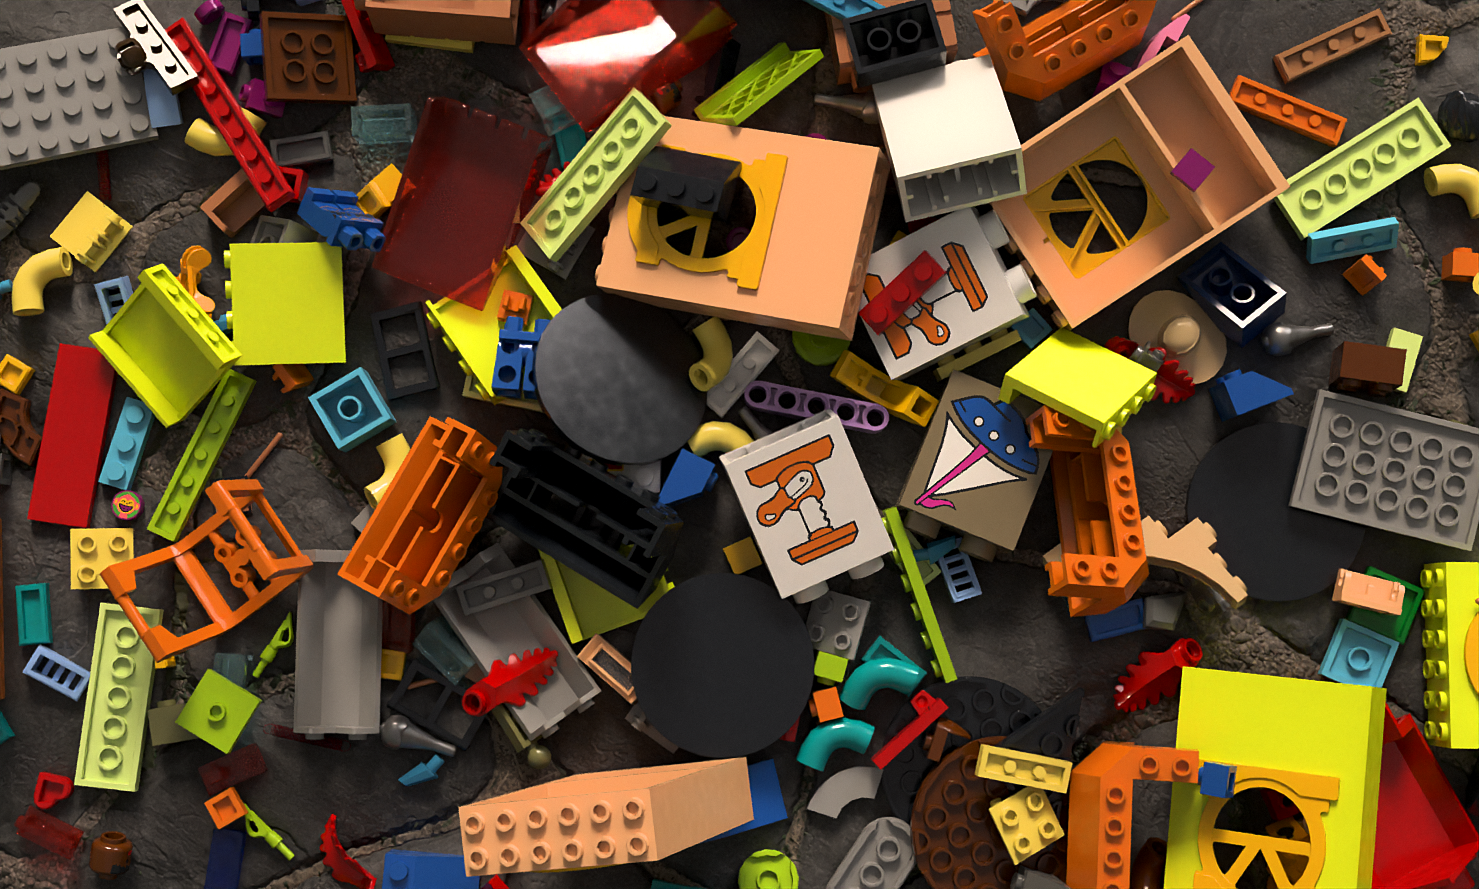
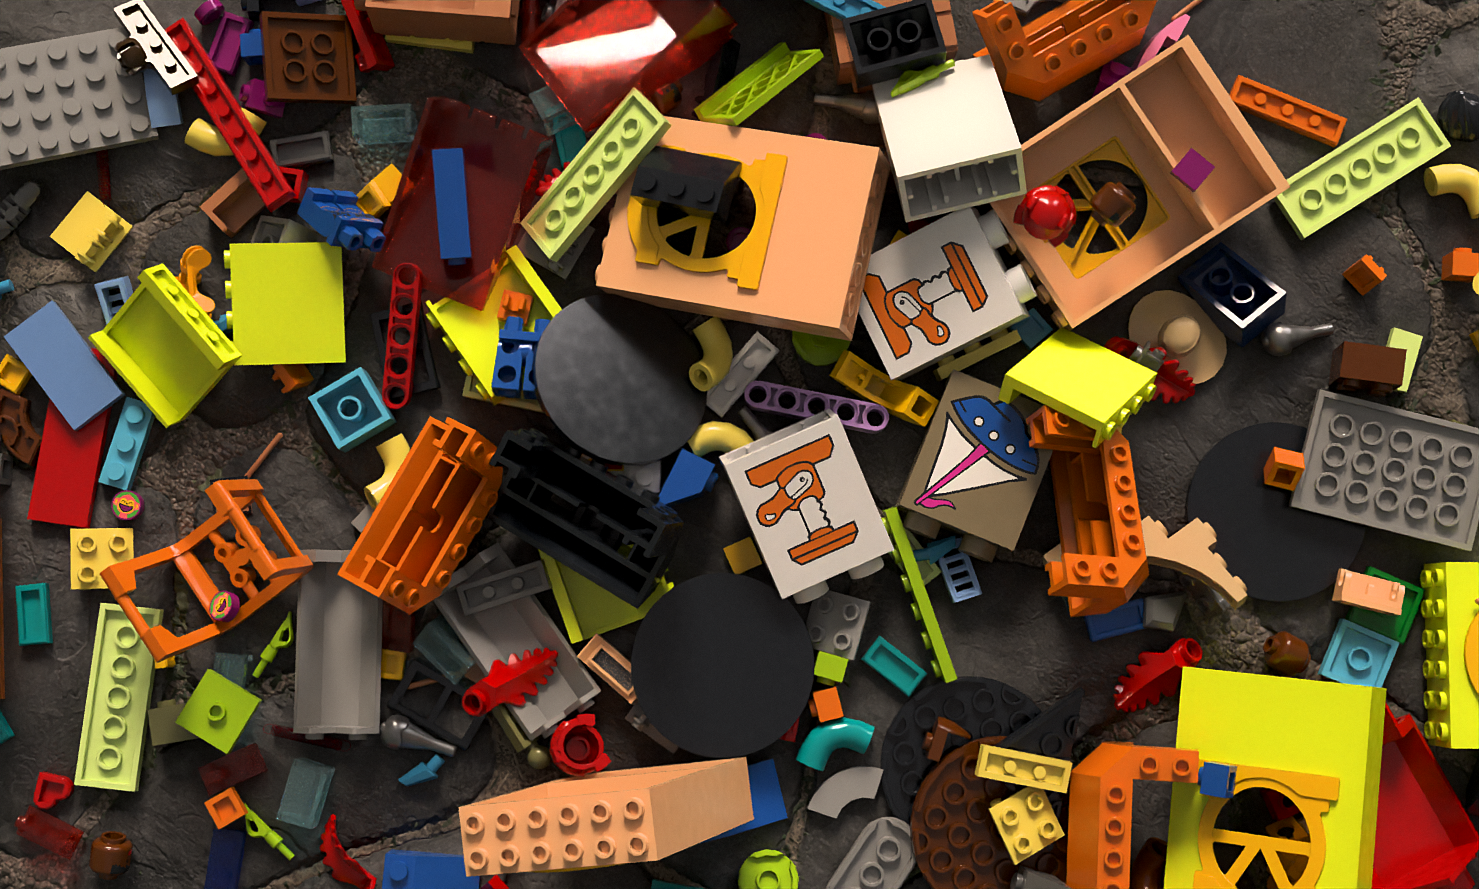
(31, 670): light blue slope -> none
(33, 277): light yellow cylinder -> none
(64, 365): none -> medium blue tile
(201, 455): lime plate -> none
(224, 606): none -> tile
(305, 793): none -> clear light blue panel
(411, 323): none -> red beam
(452, 205): none -> blue slope
(578, 747): none -> red helmet
(877, 675): teal cylinder -> none
(902, 293): red plate -> none
(912, 79): none -> lime hand
(927, 710): red hinge -> none
(1047, 214): none -> red helmet
(1112, 204): none -> reddish brown head
(1245, 392): blue slope -> none
(1284, 468): none -> orange plate
(1287, 653): none -> reddish brown head
(1332, 46): medium nougat tile -> none
(1352, 240): medium azure plate -> none
(1429, 48): yellow tile -> none

